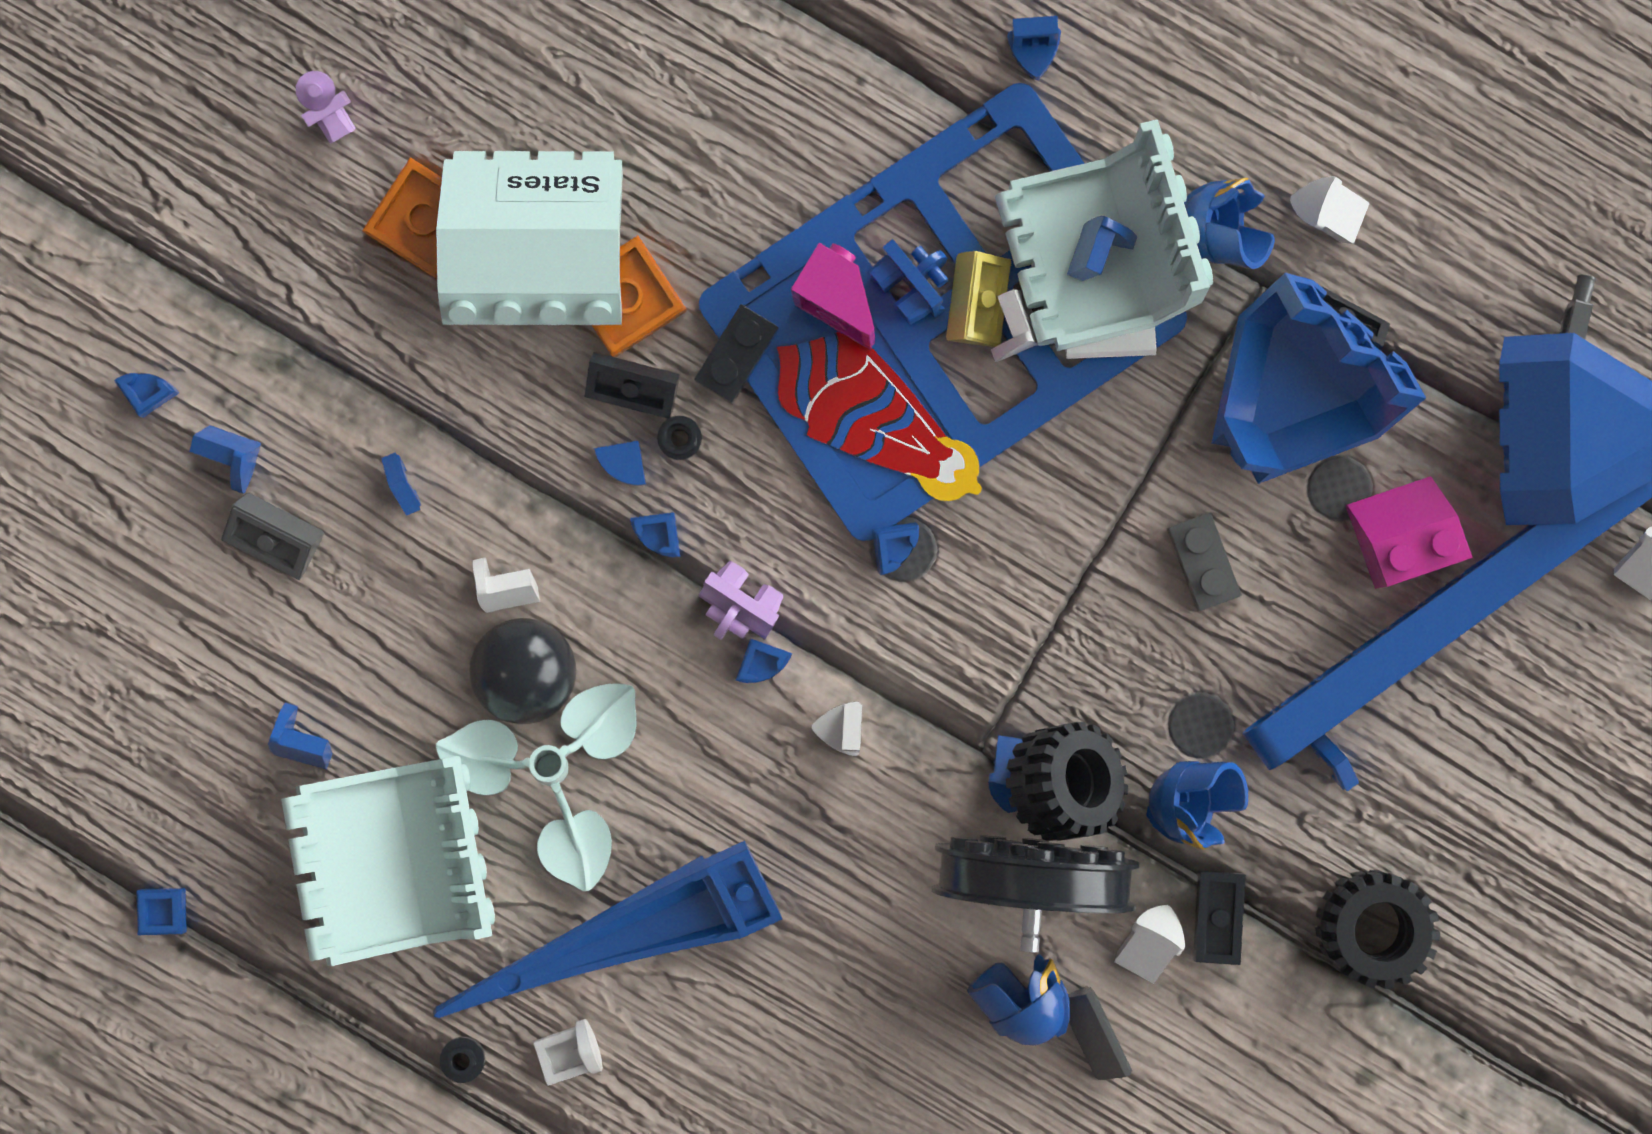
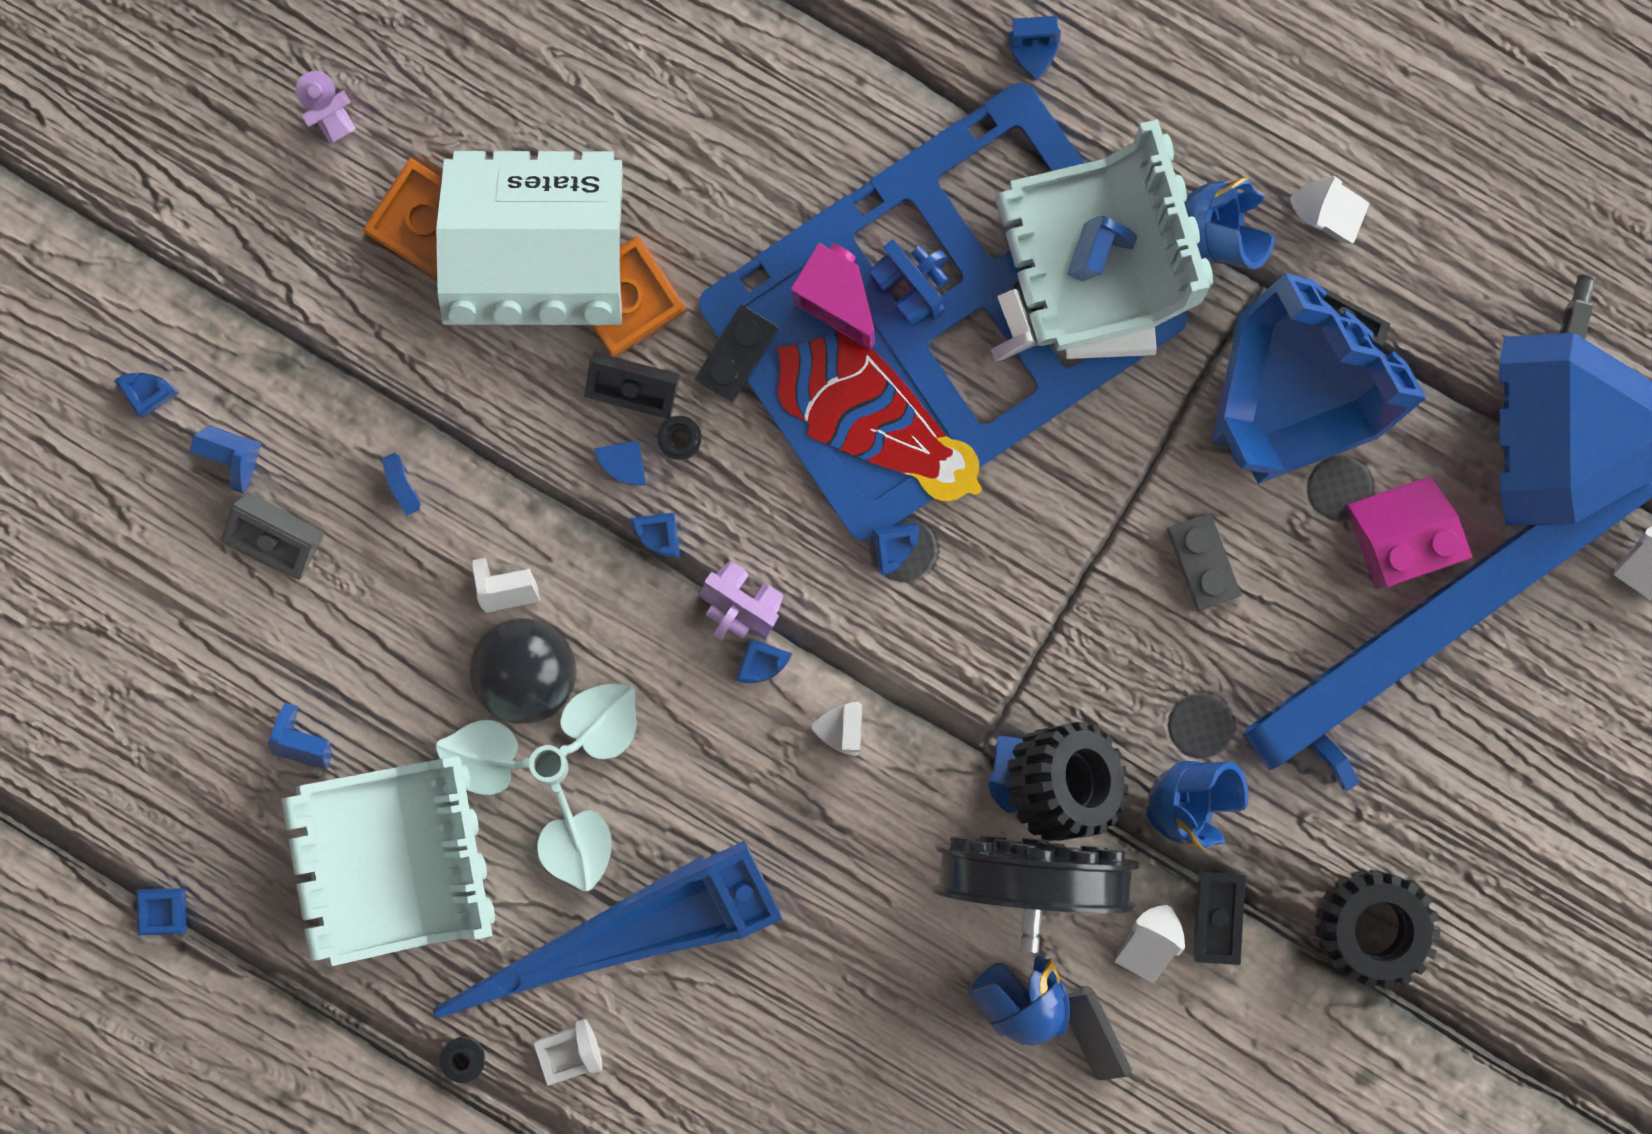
(974, 304): light yellow slope -> none

